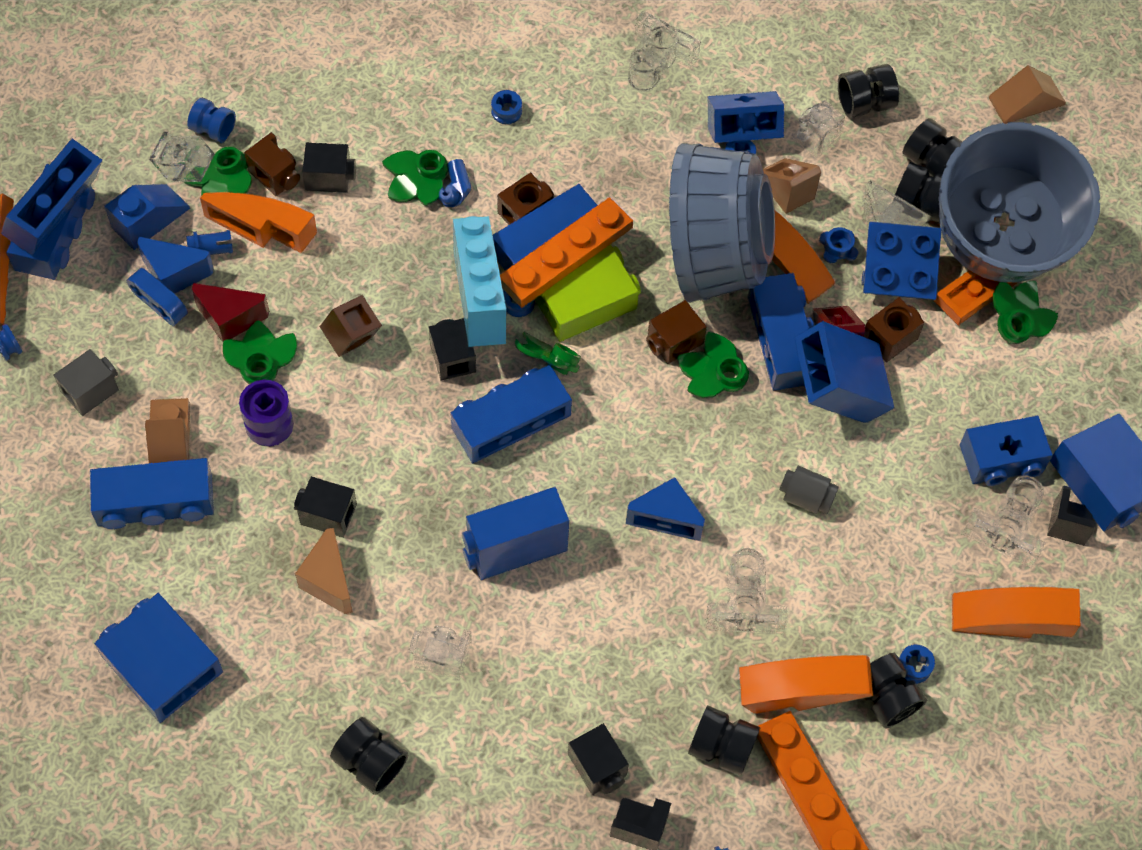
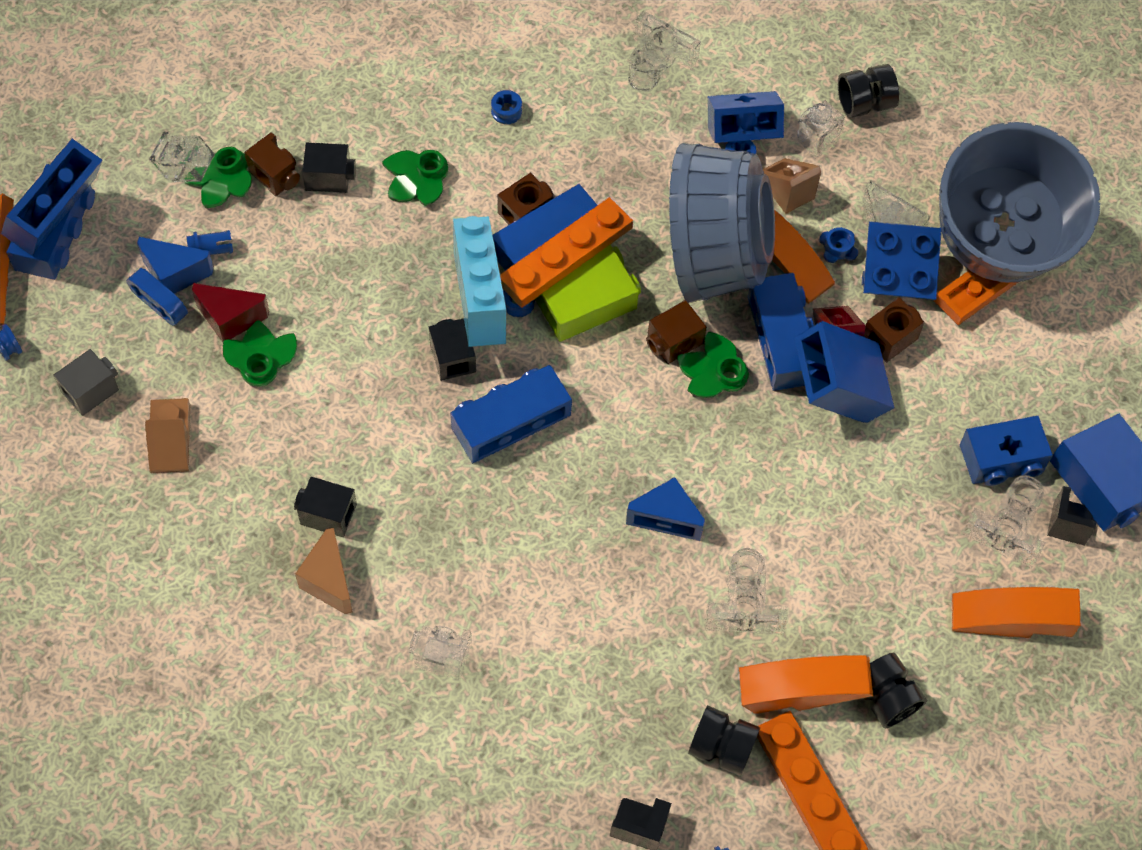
(144, 211): blue slope -> none
(151, 493): blue brick -> none
(158, 657): blue brick -> none
(211, 120): blue wheel -> none
(260, 218): orange slope -> none
(266, 412): dark purple wheel -> none
(350, 325): reddish brown brick -> none
(363, 751): black wheel -> none
(459, 186): blue arm -> none
(516, 533): blue brick -> none
(559, 357): green plate -> none
(598, 760): black brick -> none
(808, 490): dark grey brick -> none
(921, 190): black wheel -> none
(923, 655): blue bush -> none
(930, 146): black wheel -> none
(1021, 308): green plate -> none
(1026, 95): medium nougat slope -> none

